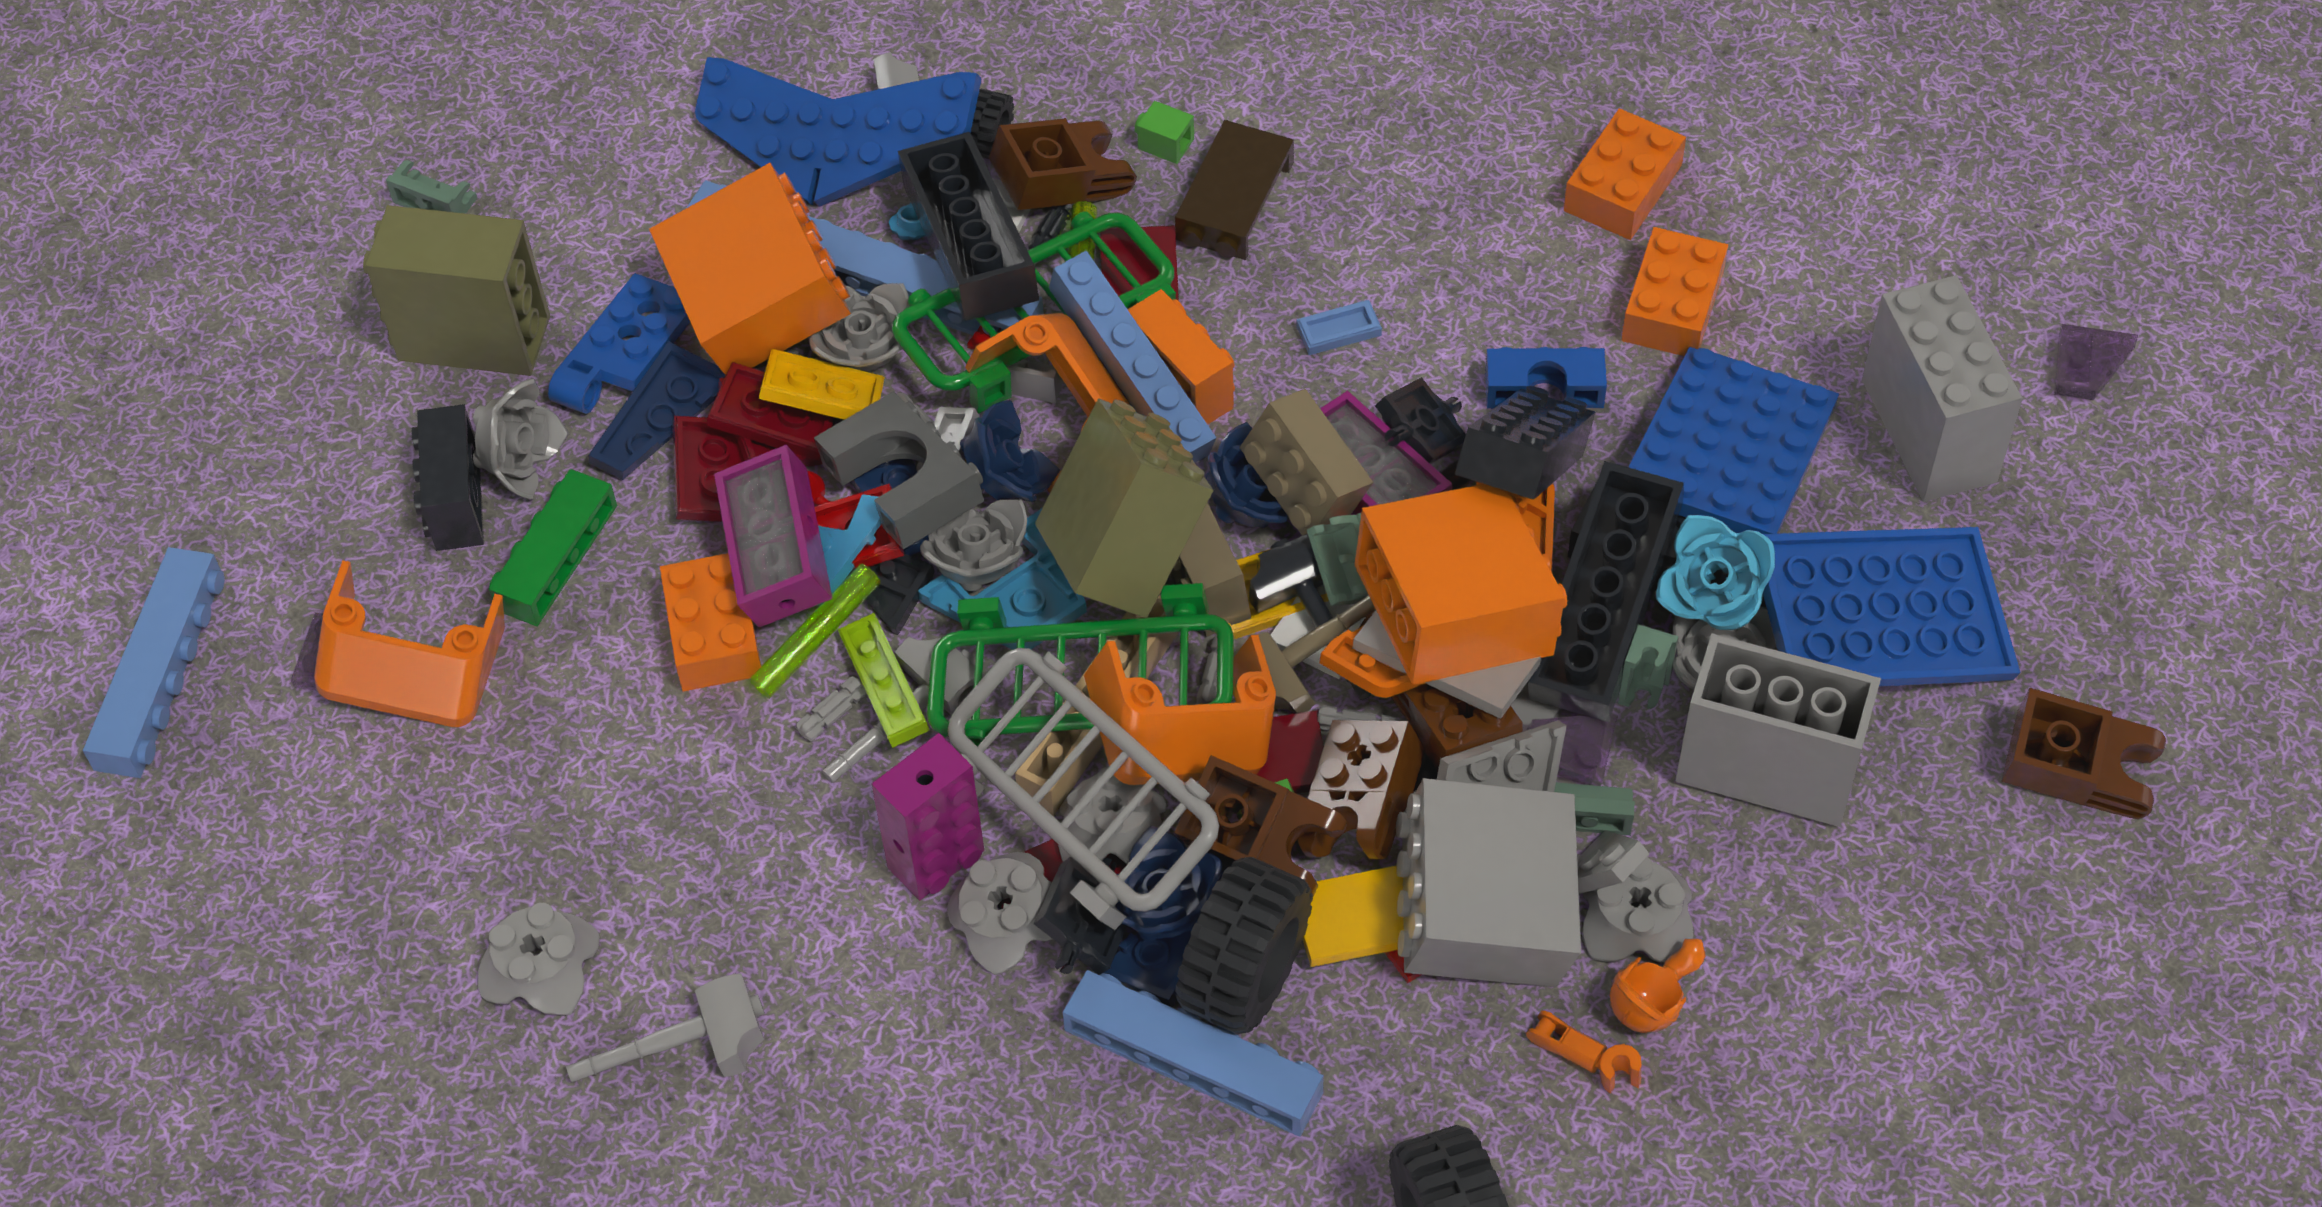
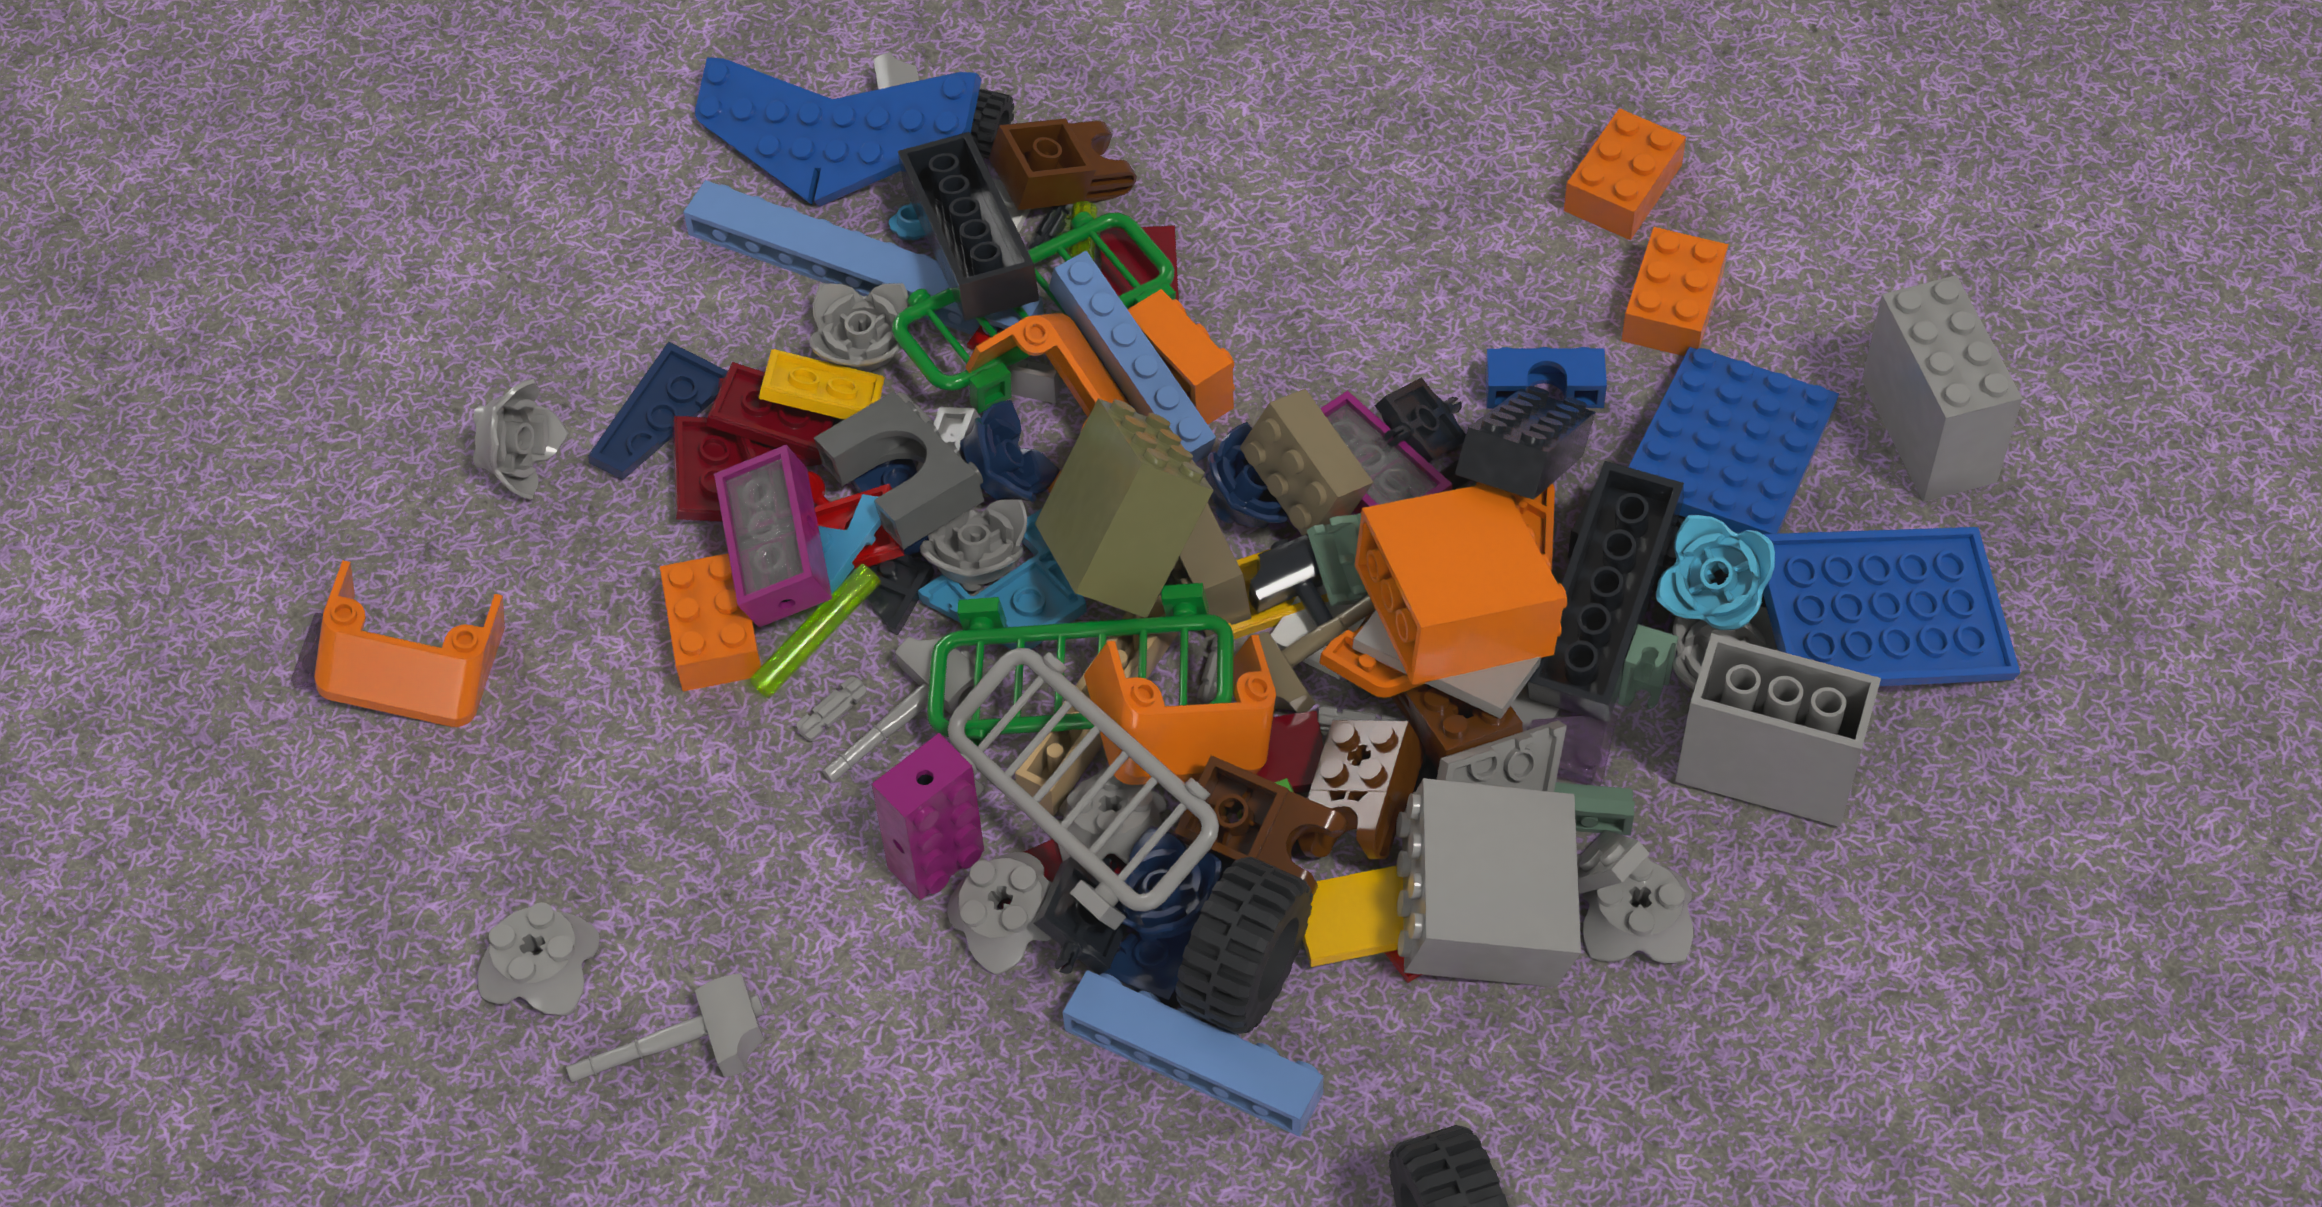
(154, 663): medium blue brick -> none
(427, 193): sand green hinge -> none
(448, 478): black brick -> none
(458, 289): olive brick -> none
(553, 546): green brick -> none
(607, 356): blue hinge -> none
(751, 269): orange brick -> none
(883, 680): lime tile -> none
(1165, 132): bright green brick -> none
(1232, 188): dark brown panel -> none
(1339, 327): medium blue tile -> none
(1586, 1051): orange piece -> none
(1649, 995): orange piece -> none
(2077, 754): reddish brown brick -> none
(2089, 359): clear purple wing -> none

